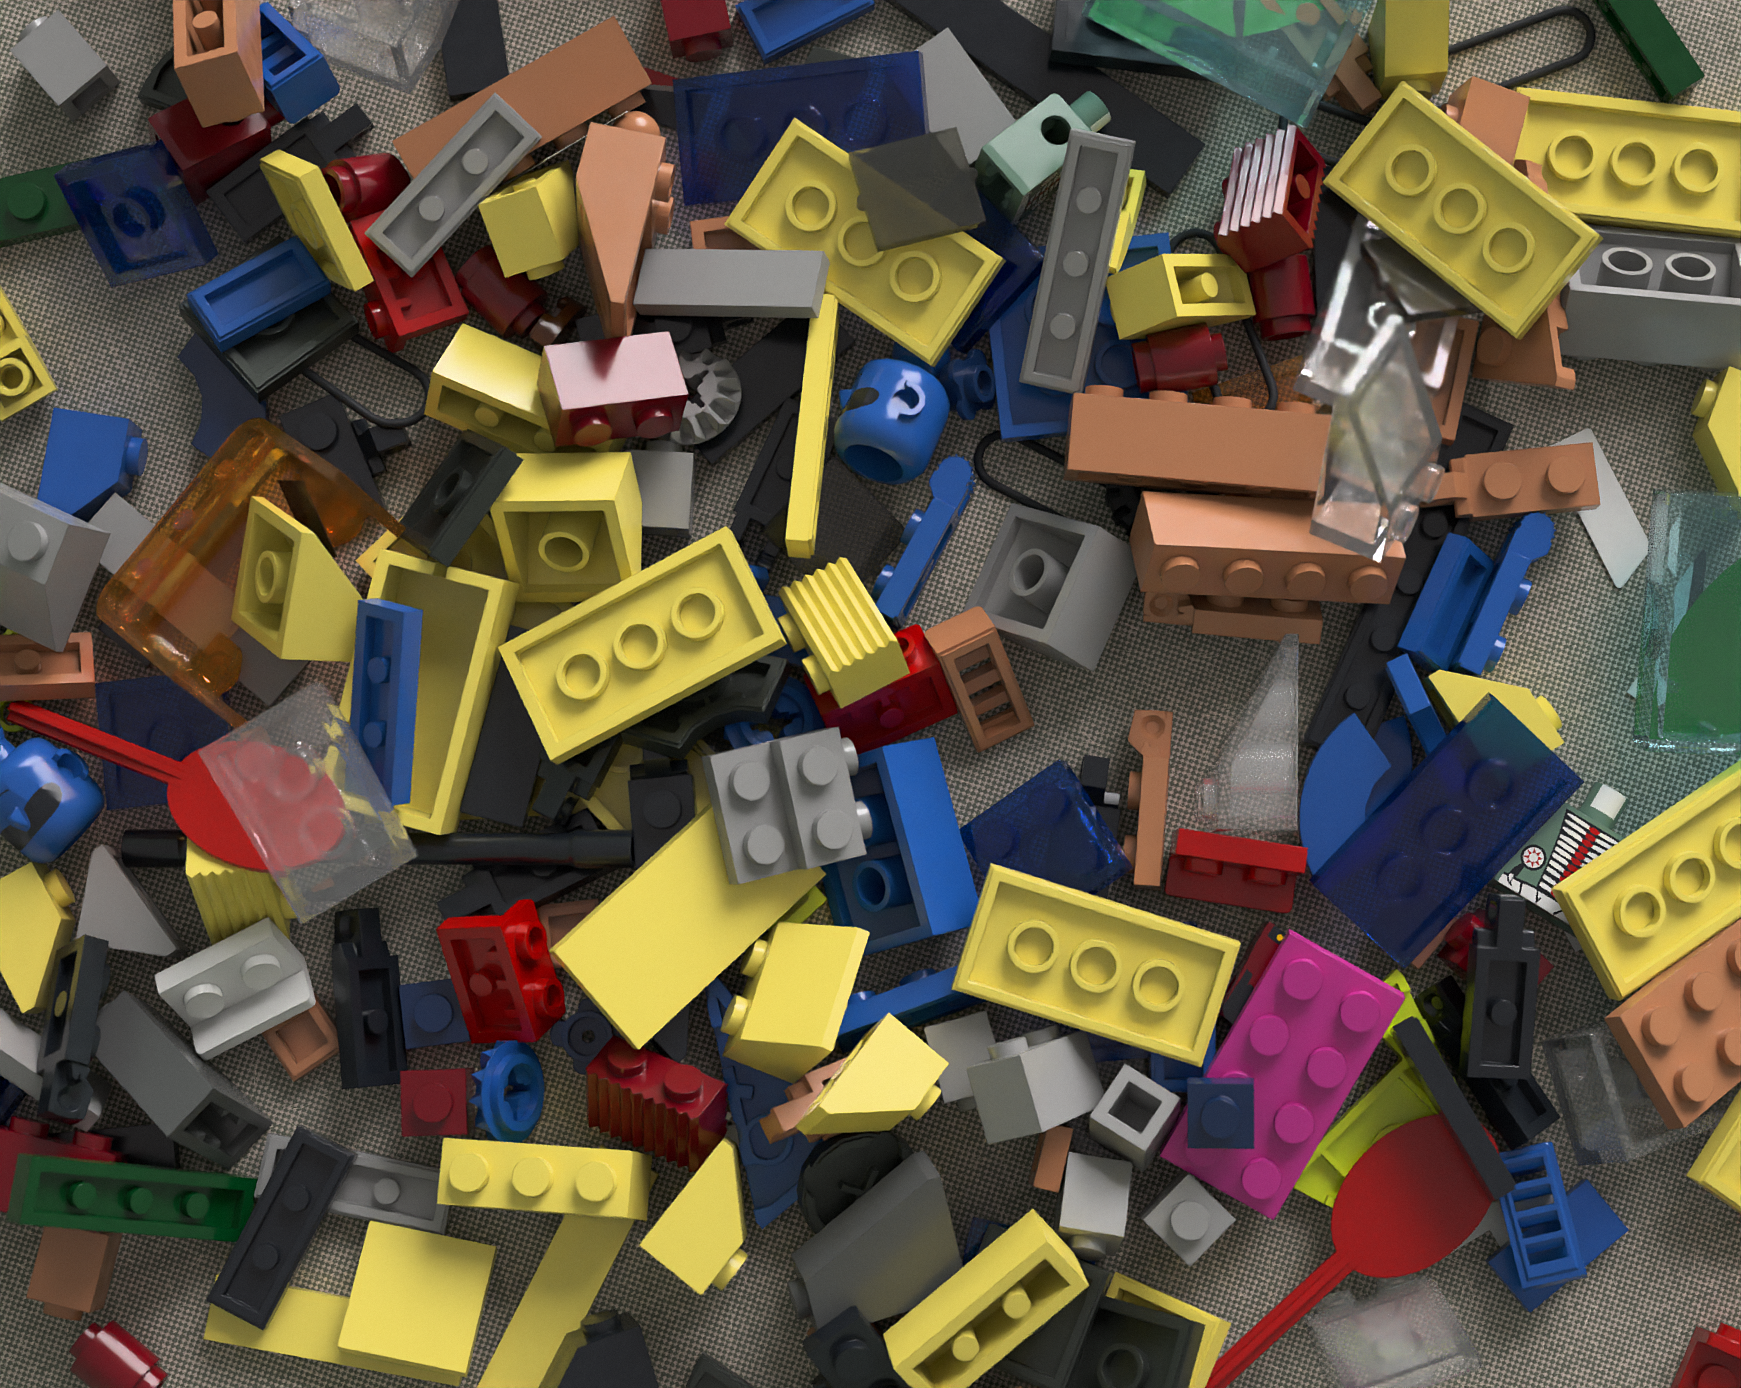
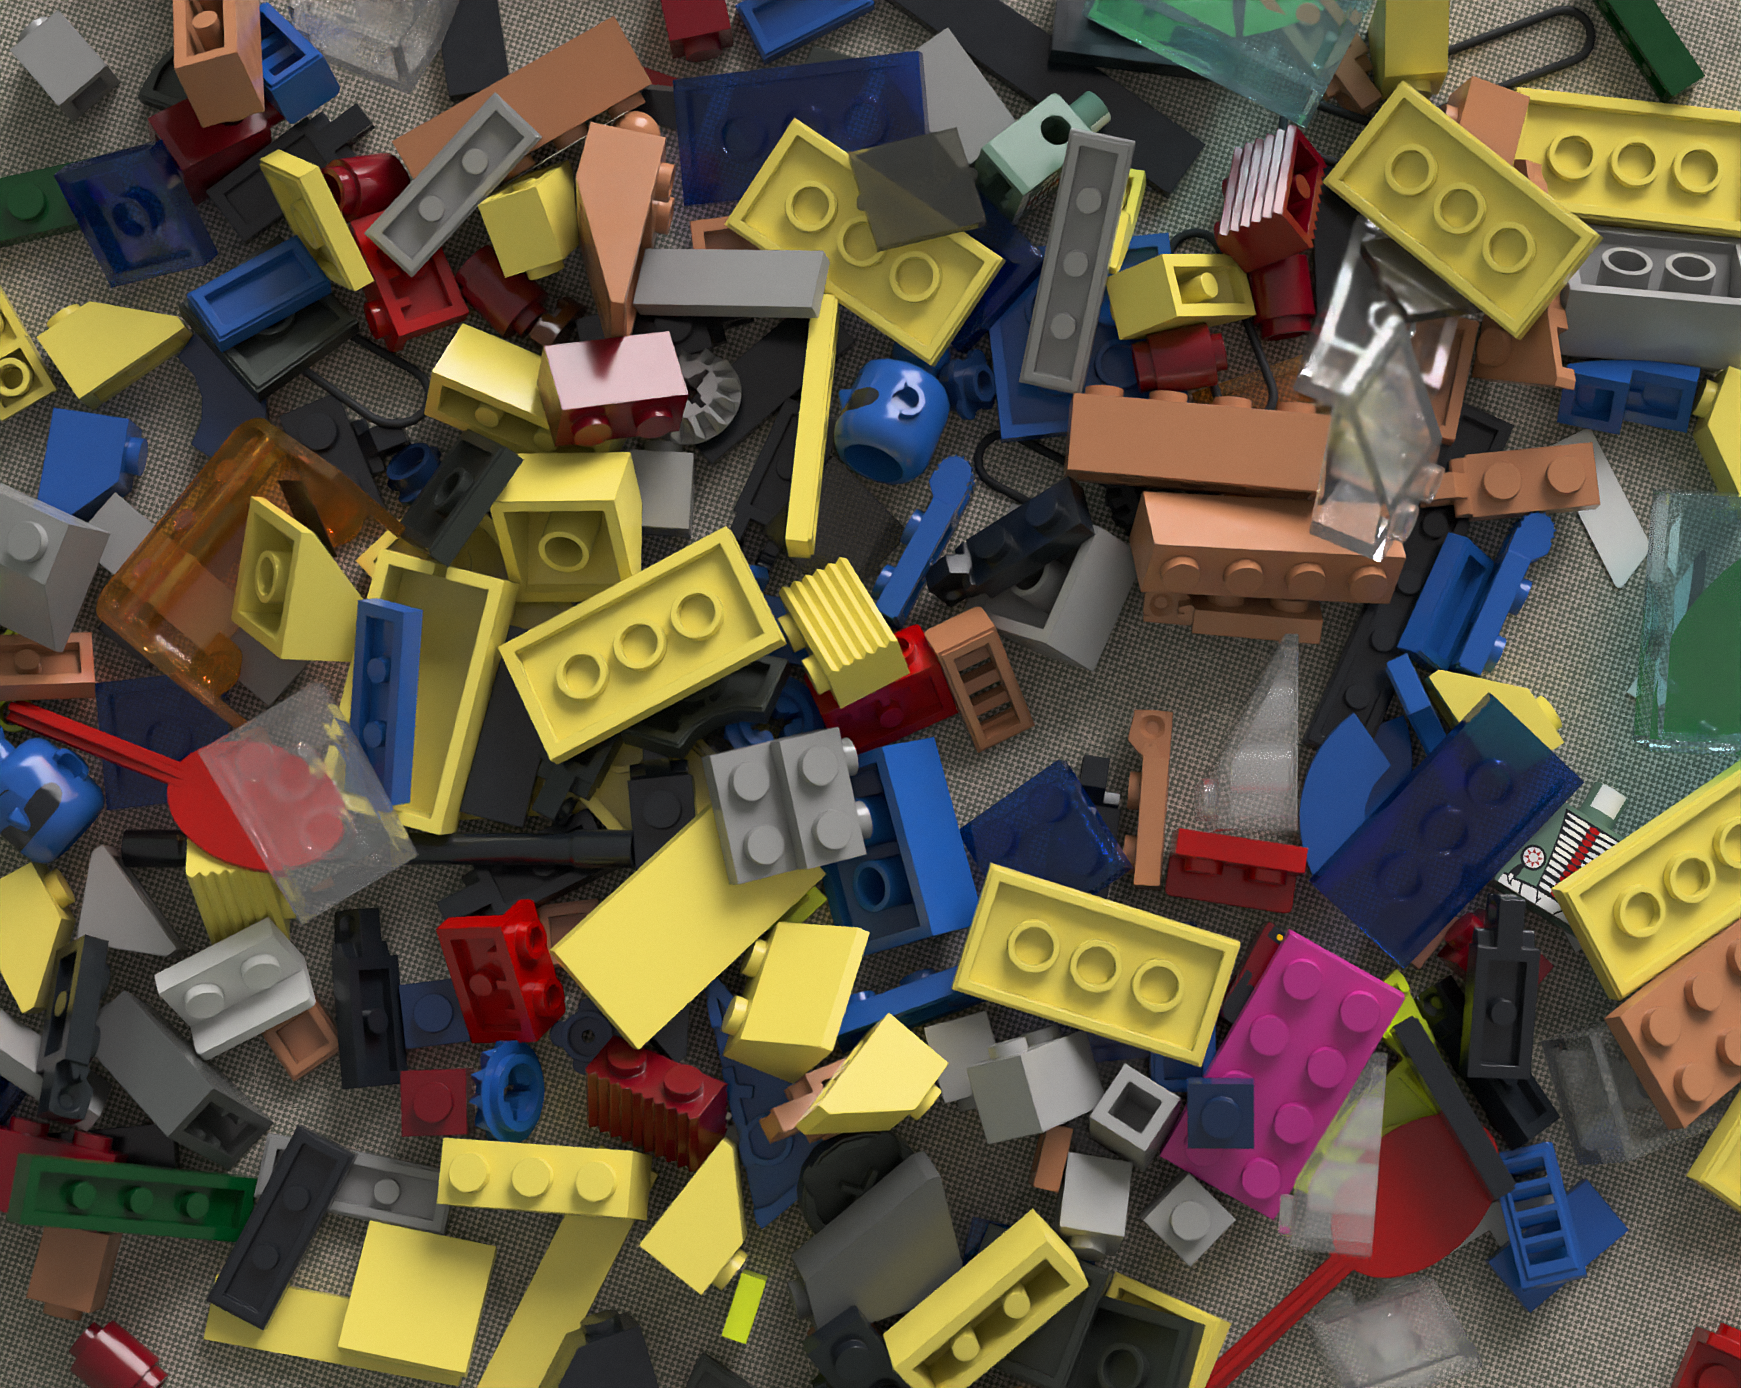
(110, 347): none -> light yellow slope
(412, 470): none -> dark blue plate
(744, 1306): none -> neon yellow tile
(1014, 545): none -> black hinge
(1339, 1182): none -> clear slope
(1629, 391): none -> blue slope

